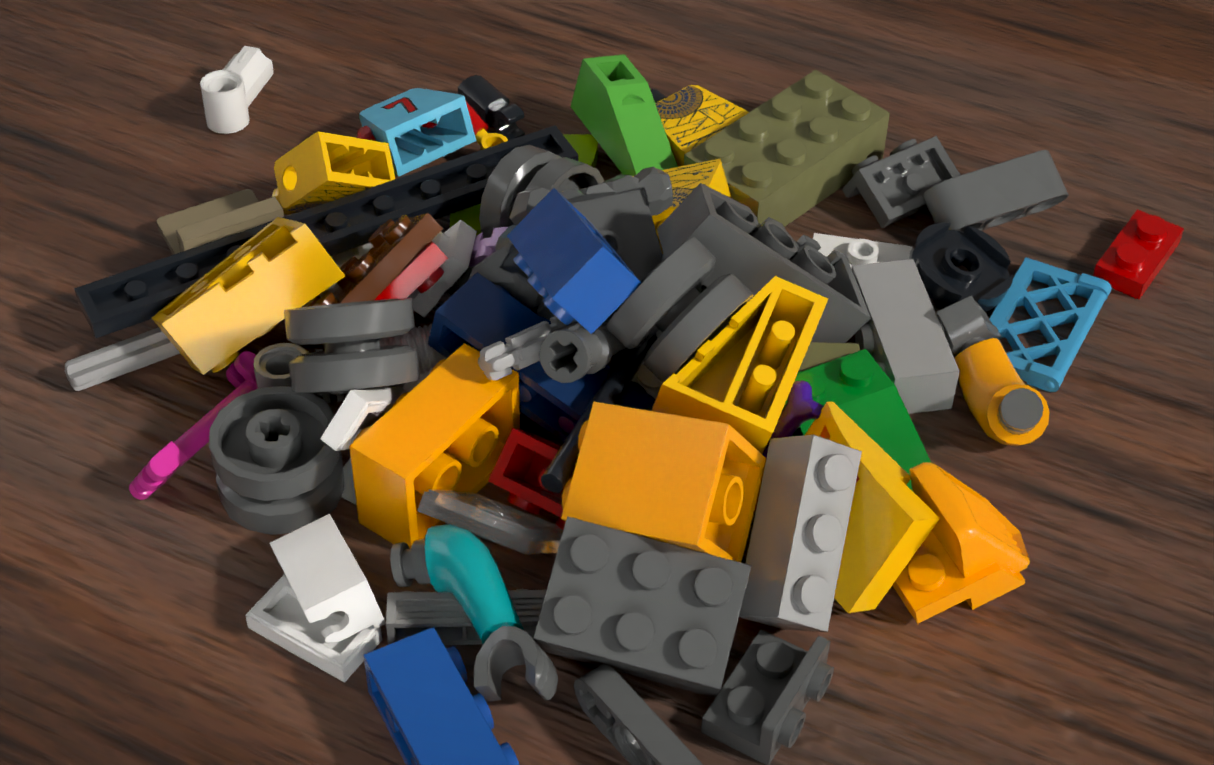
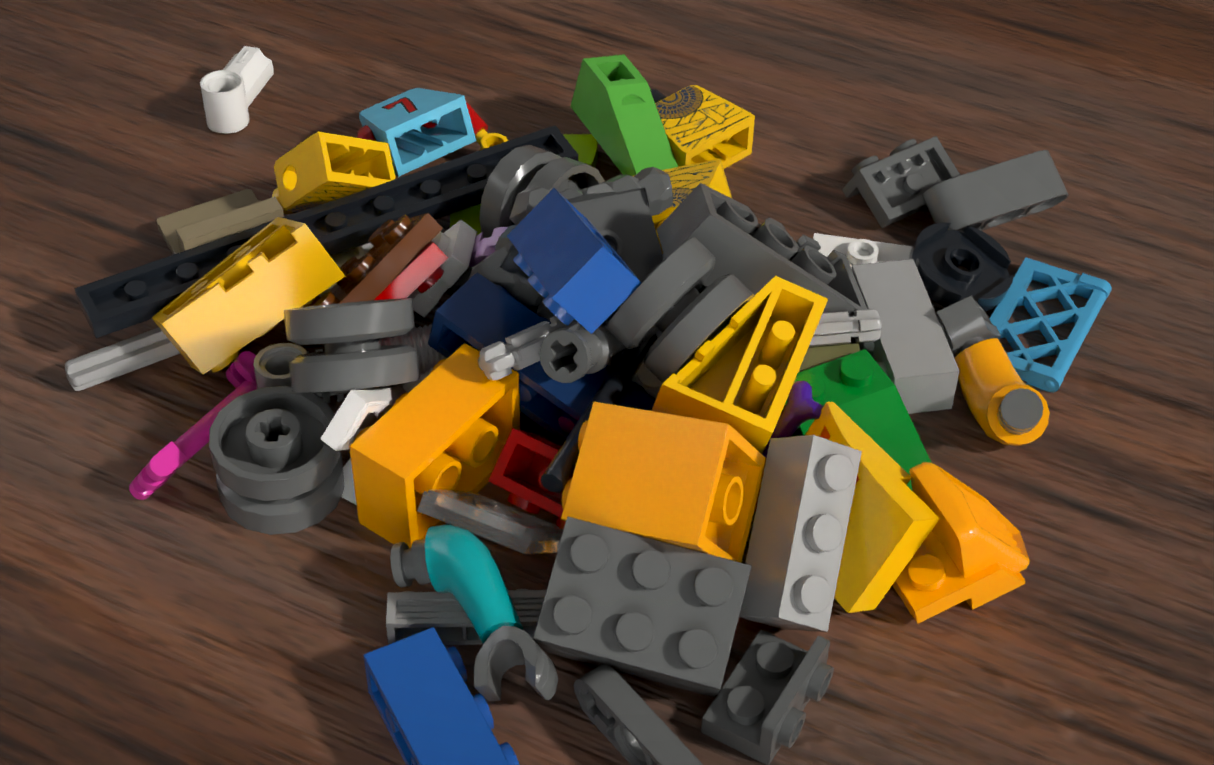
(283, 621): white tile -> none
(327, 578): white hinge -> none
(492, 106): black bar -> none
(796, 147): olive brick -> none
(839, 328): none -> light grey axle
(1138, 253): red plate -> none

